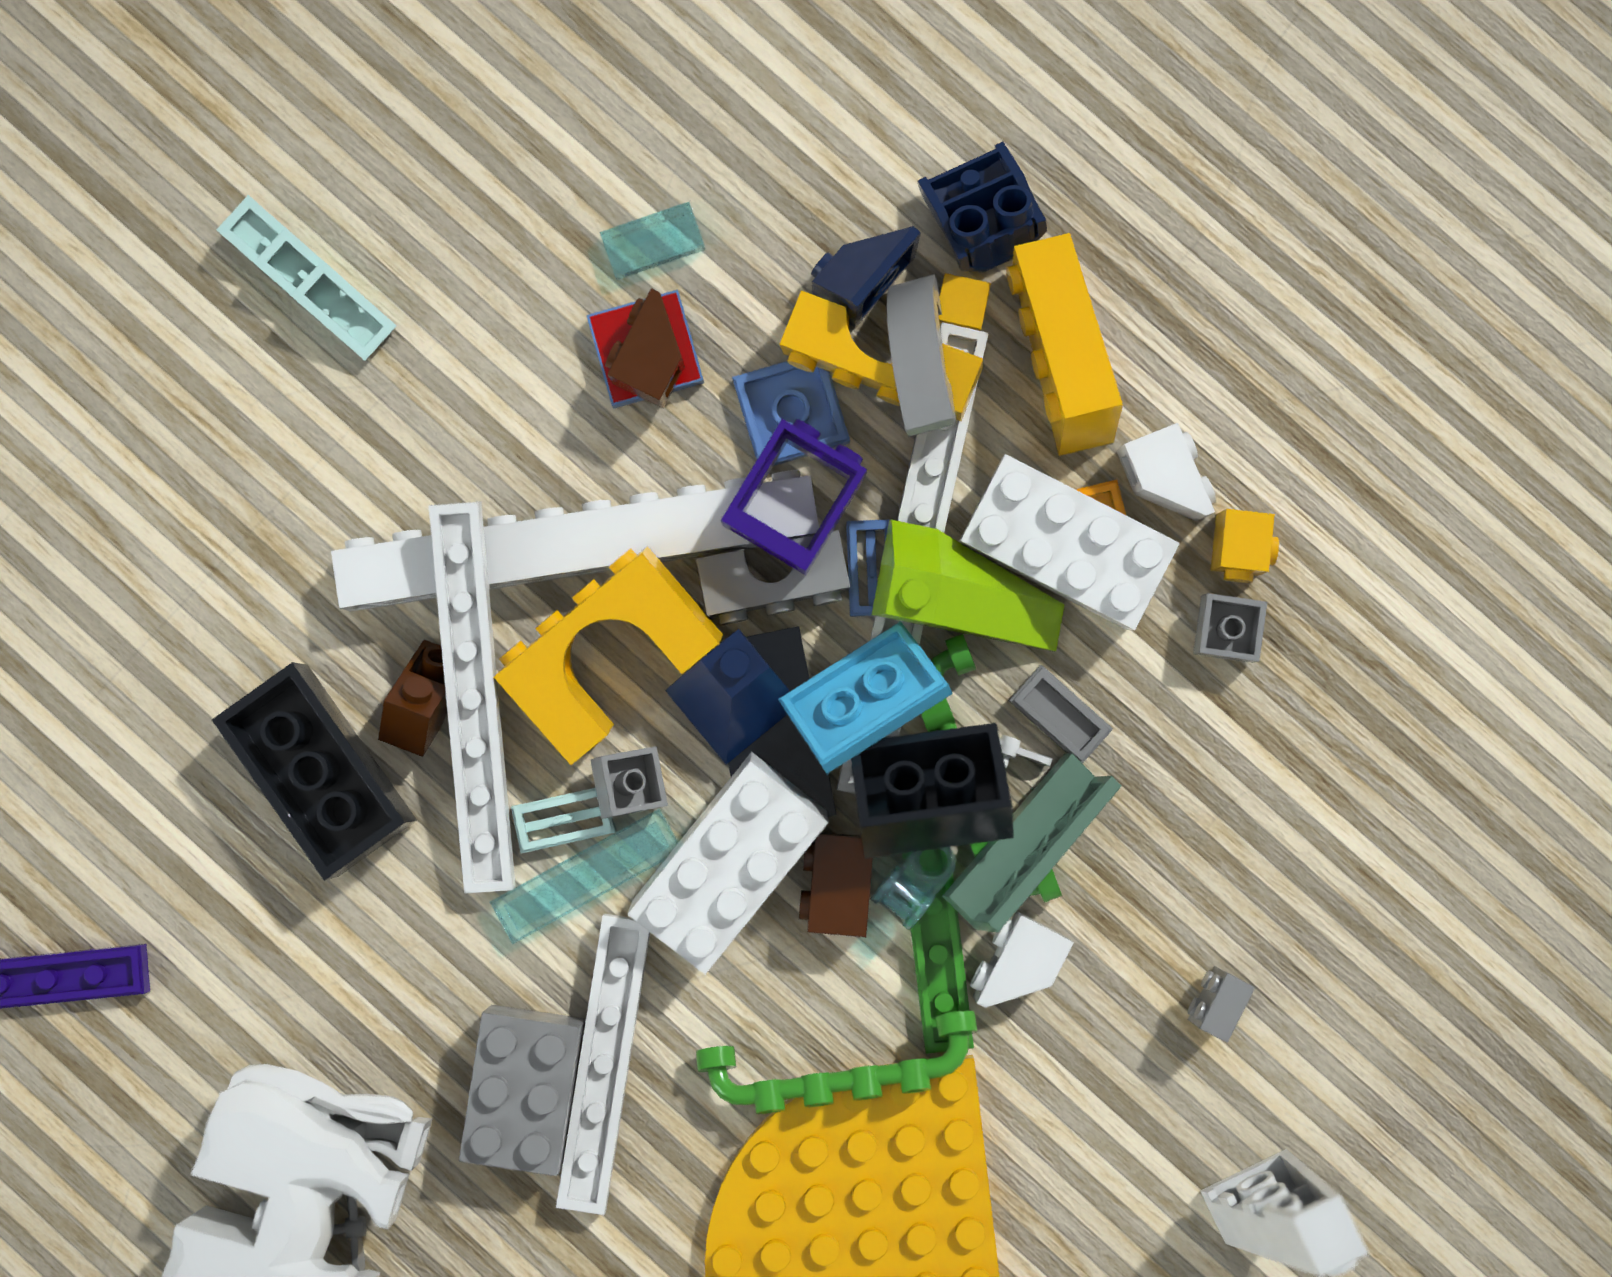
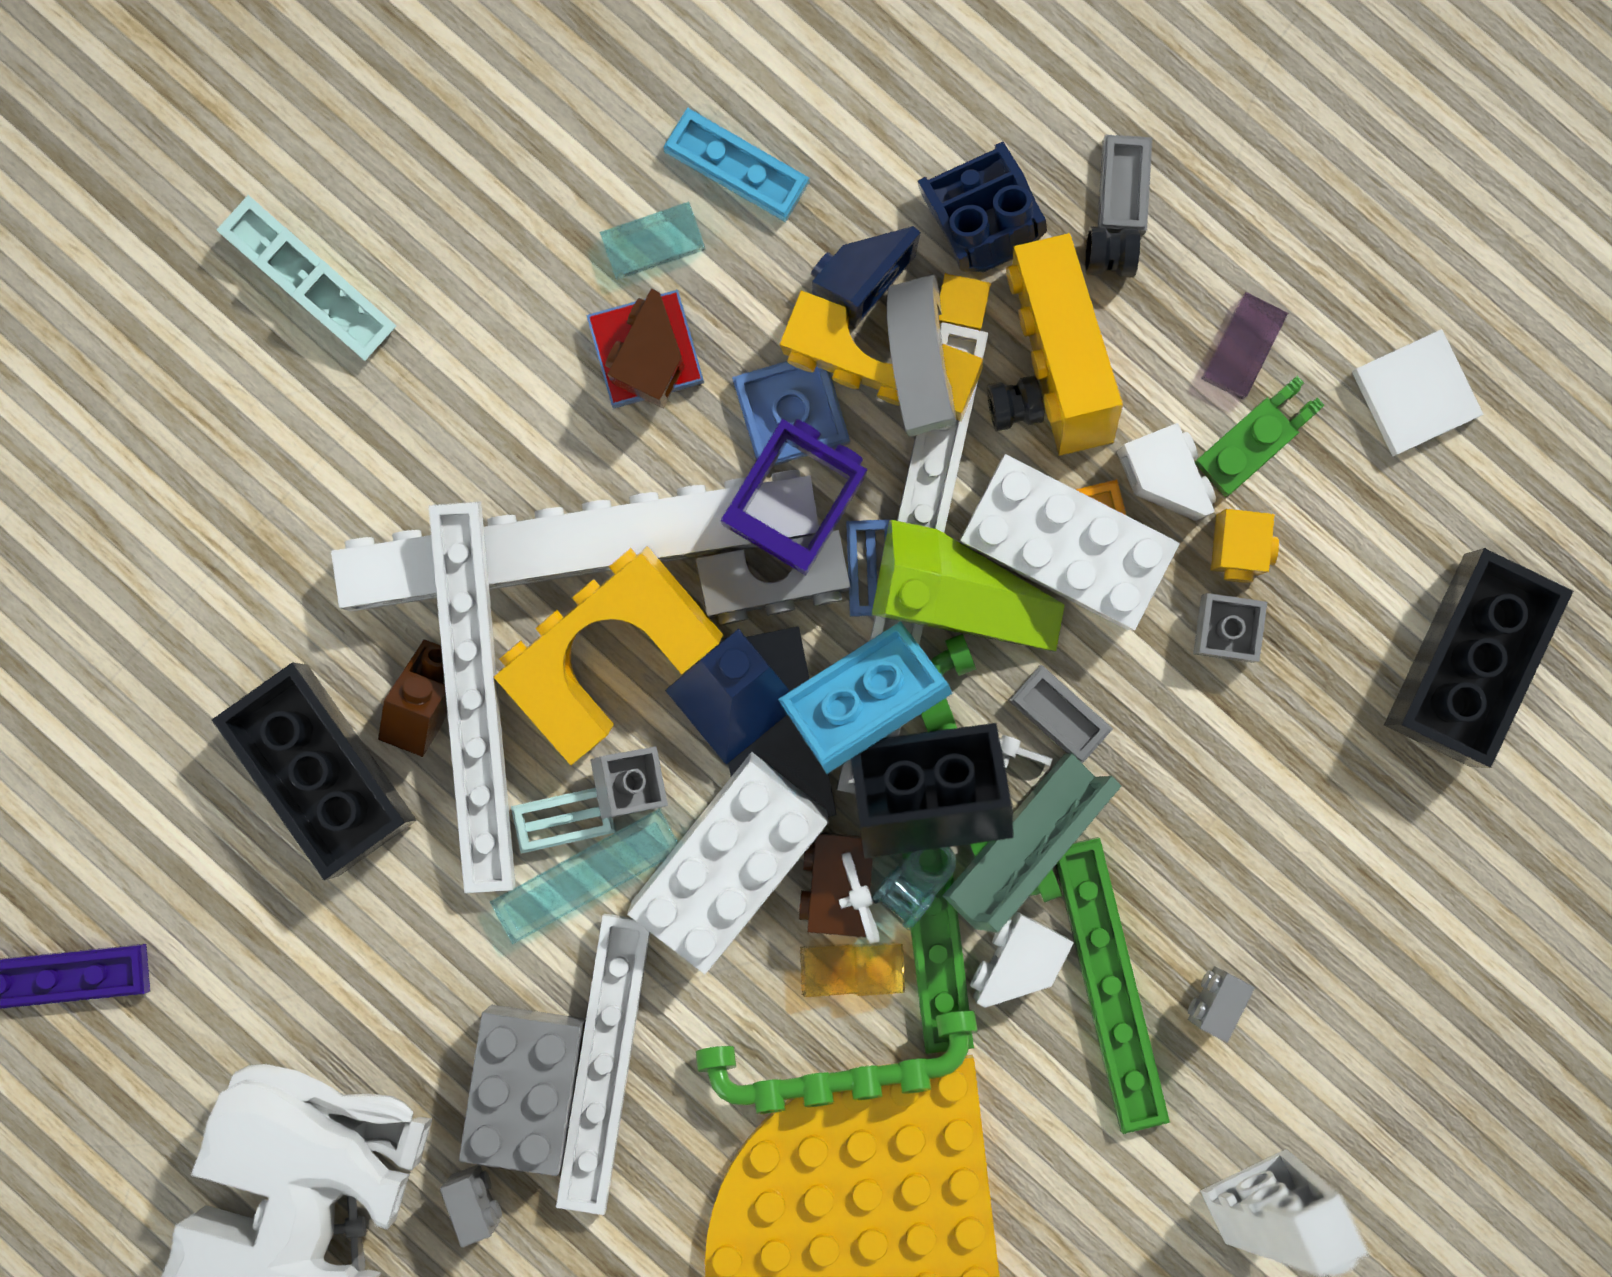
(471, 1205): none -> light grey piece
(736, 164): none -> medium azure tile
(852, 969): none -> clear yellow slope
(860, 899): none -> white piece
(1015, 403): none -> black wheel
(1111, 987): none -> bright green tile
(1112, 251): none -> black wheel
(1125, 183): none -> light grey tile
(1244, 346): none -> clear purple tile
(1254, 440): none -> bright green hinge
(1417, 392): none -> white tile
(1478, 658): none -> black brick

